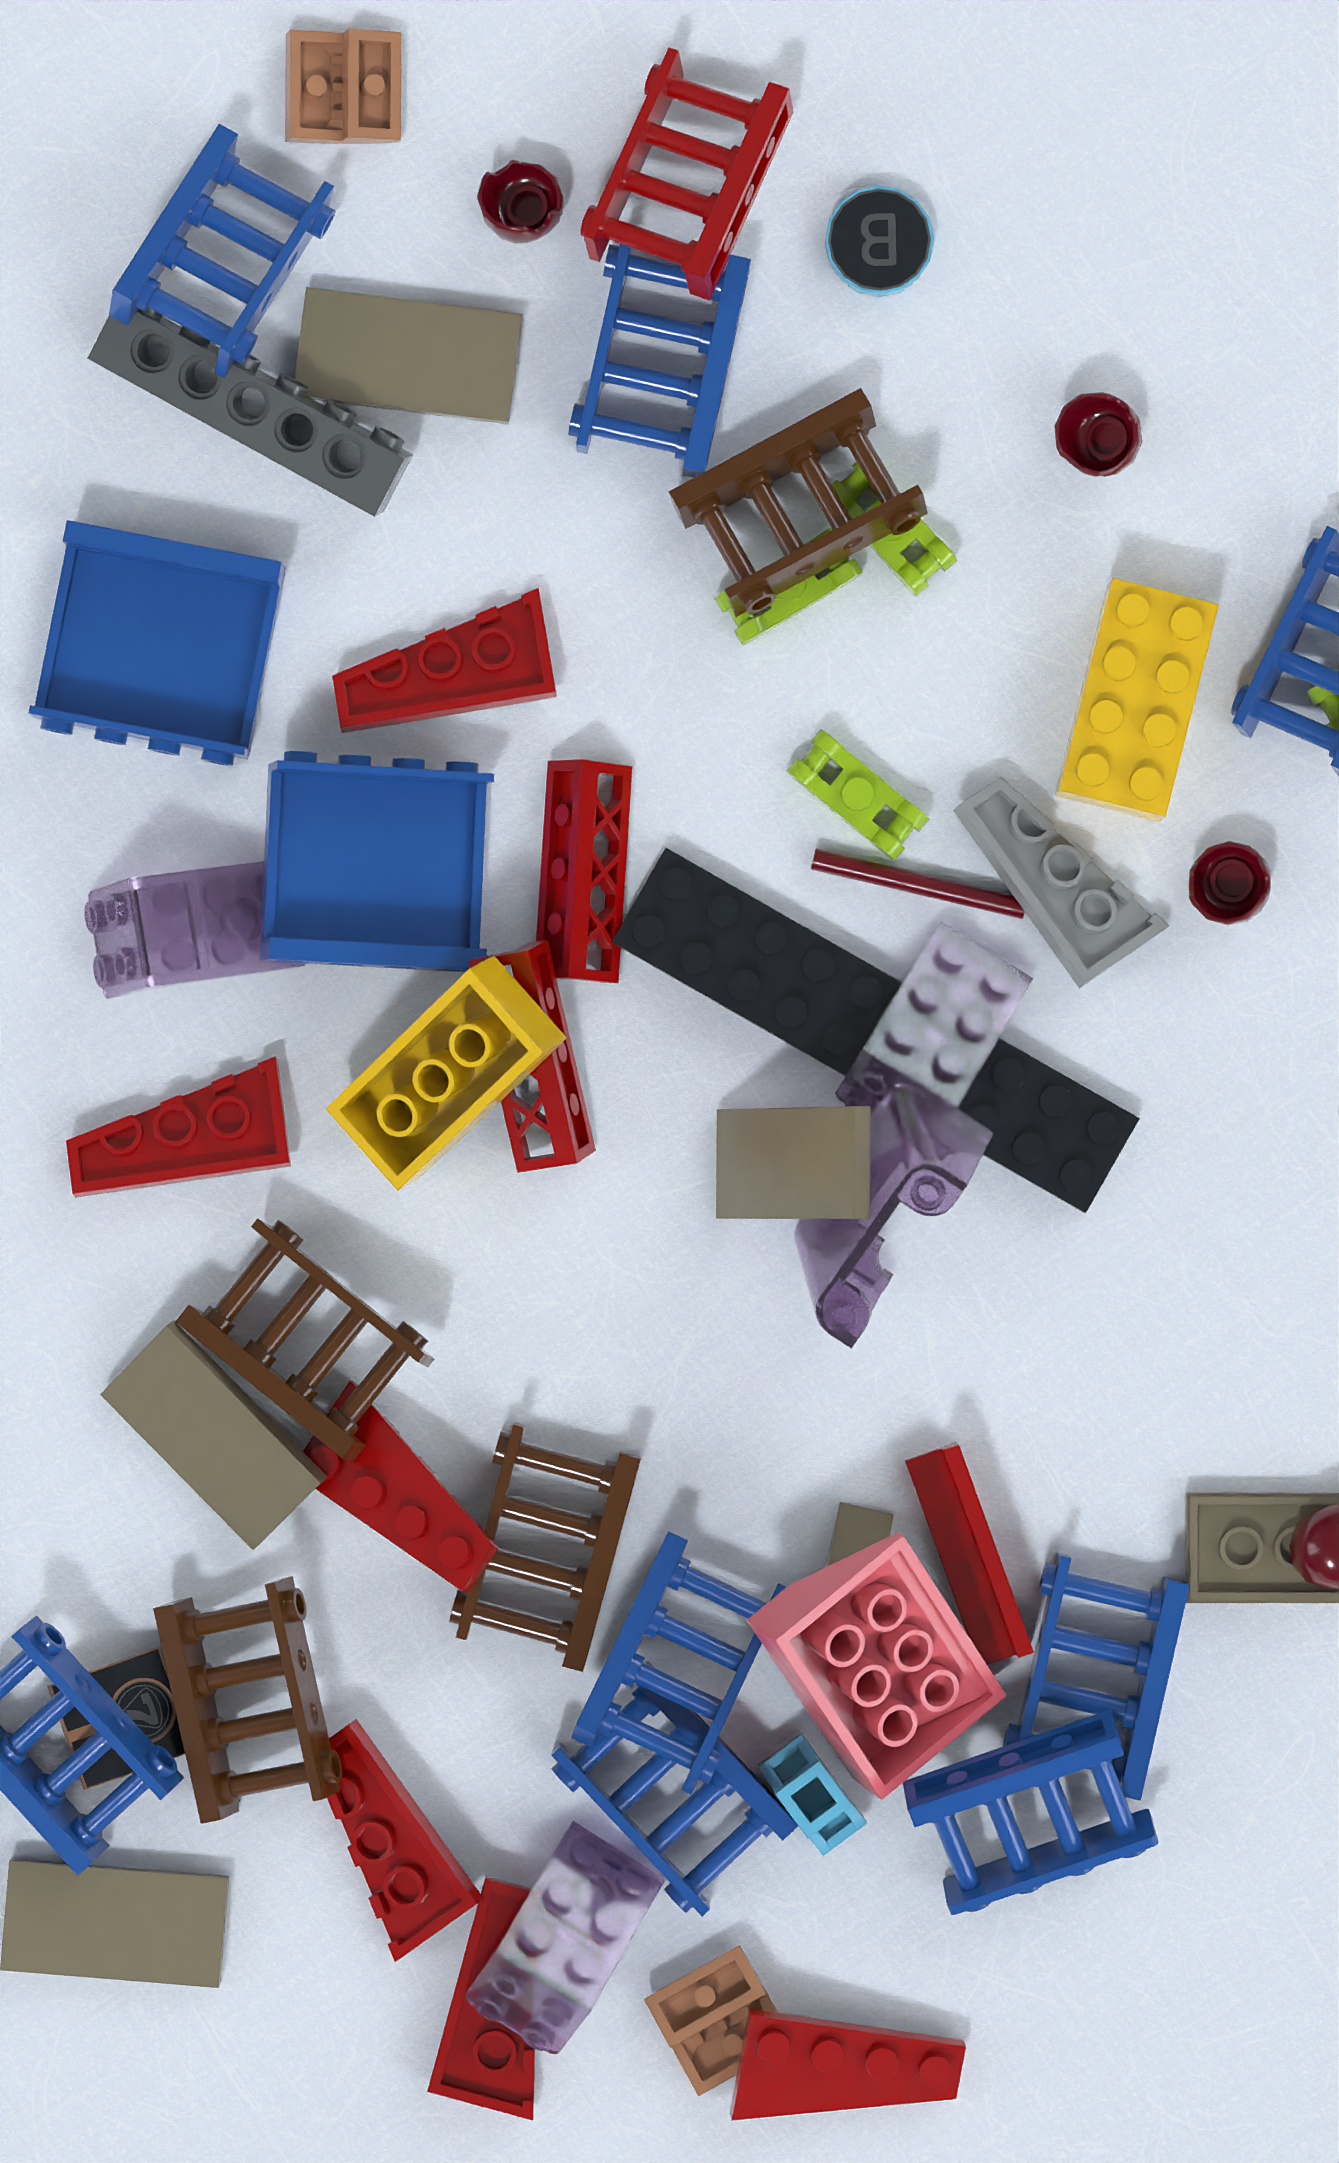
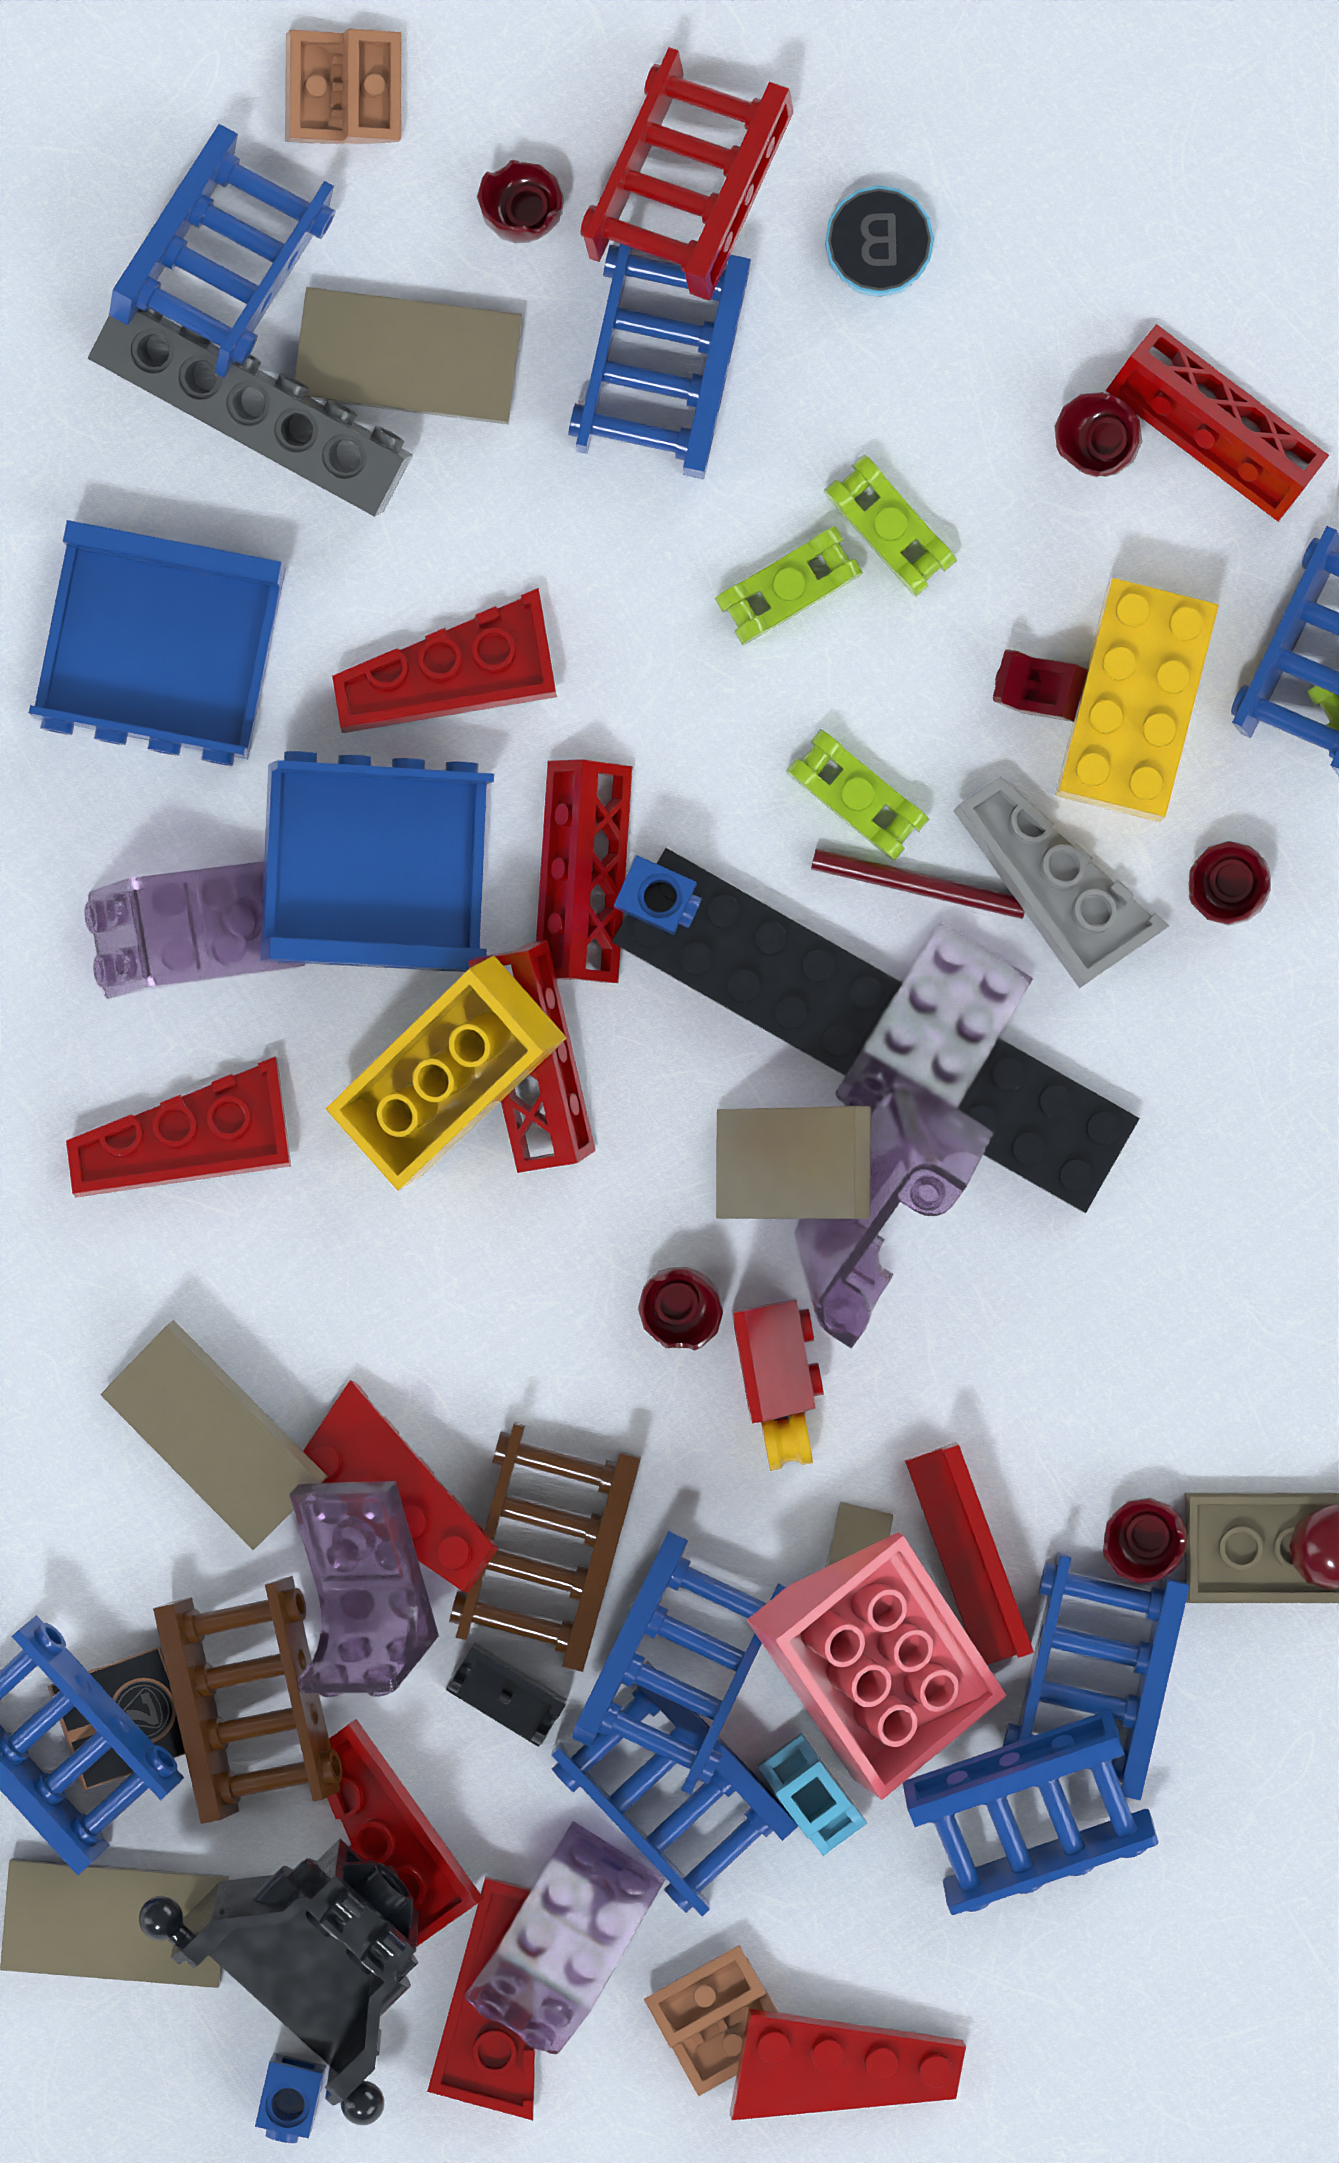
(295, 2074): none -> blue brick
(298, 1391): reddish brown fence -> none
(316, 1949): none -> black piece
(367, 1588): none -> clear purple bracket
(506, 1695): none -> black hinge
(643, 875): none -> blue brick
(680, 1308): none -> dark red hair
(775, 1360): none -> slope
(787, 1441): none -> yellow wheel
(797, 451): reddish brown fence -> none
(1039, 686): none -> dark red bracket
(1144, 1540): none -> dark red hair
(1213, 427): none -> red fence

